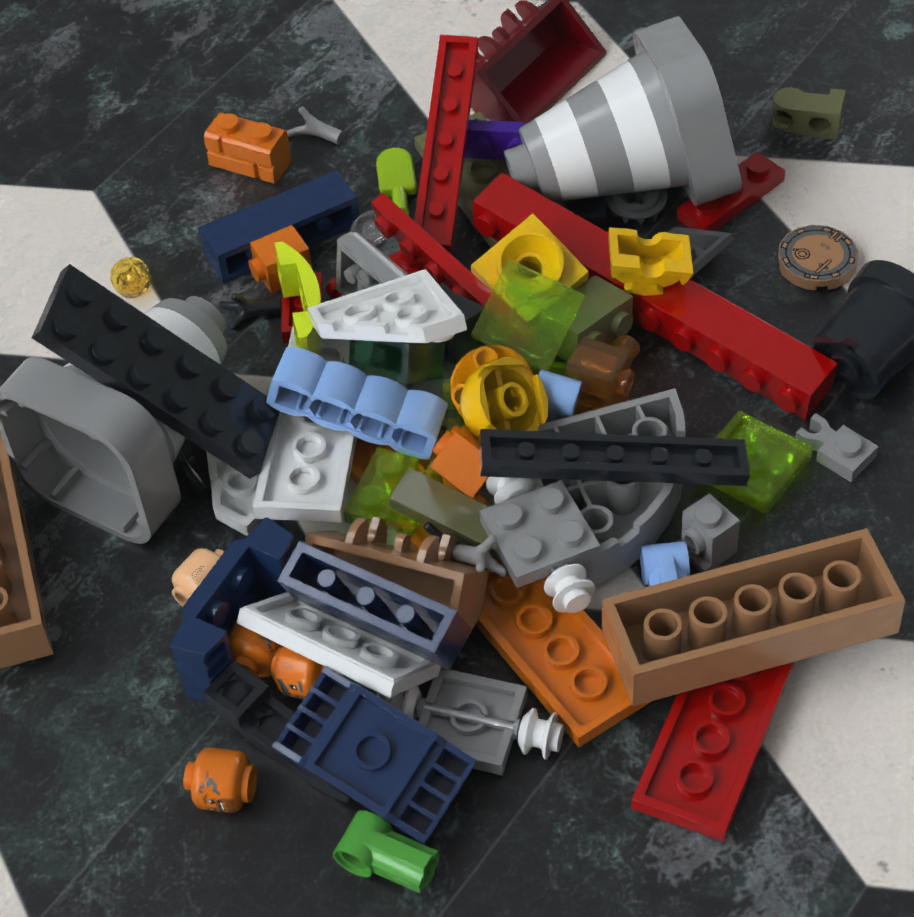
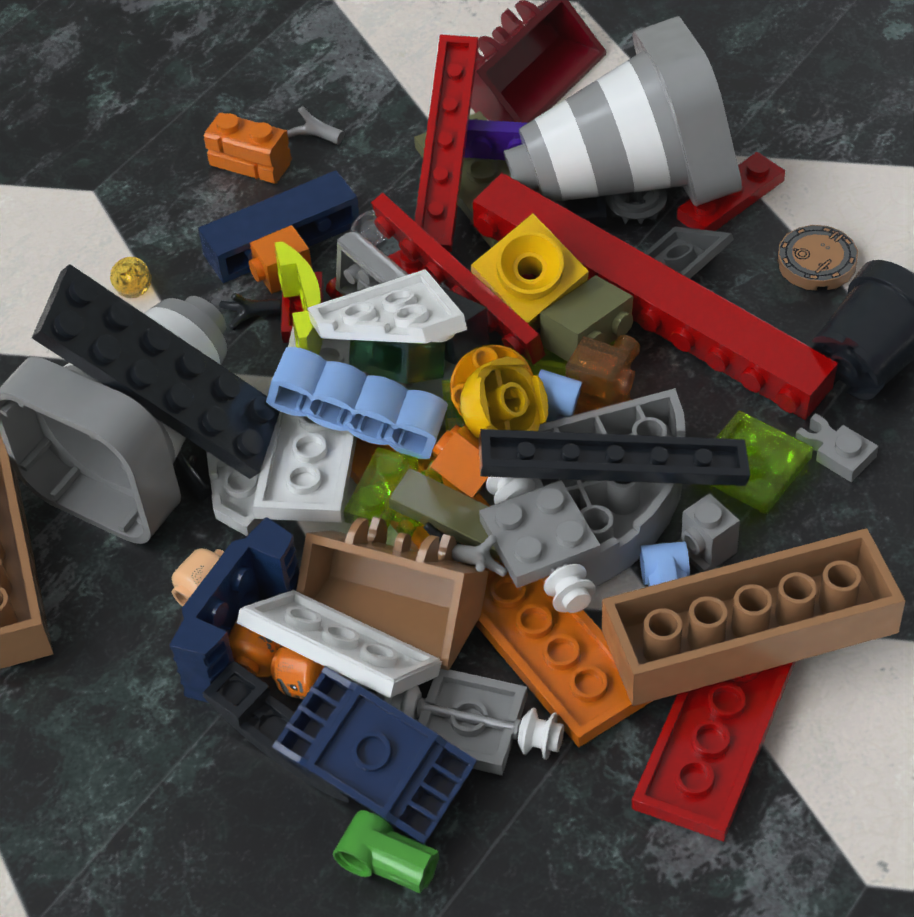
(220, 779): orange head -> none
(375, 605): dark blue brick -> none
(396, 176): lime piece -> none
(528, 314): clear neon green plate -> none
(649, 263): yellow cylinder -> none
(808, 112): olive leg -> none

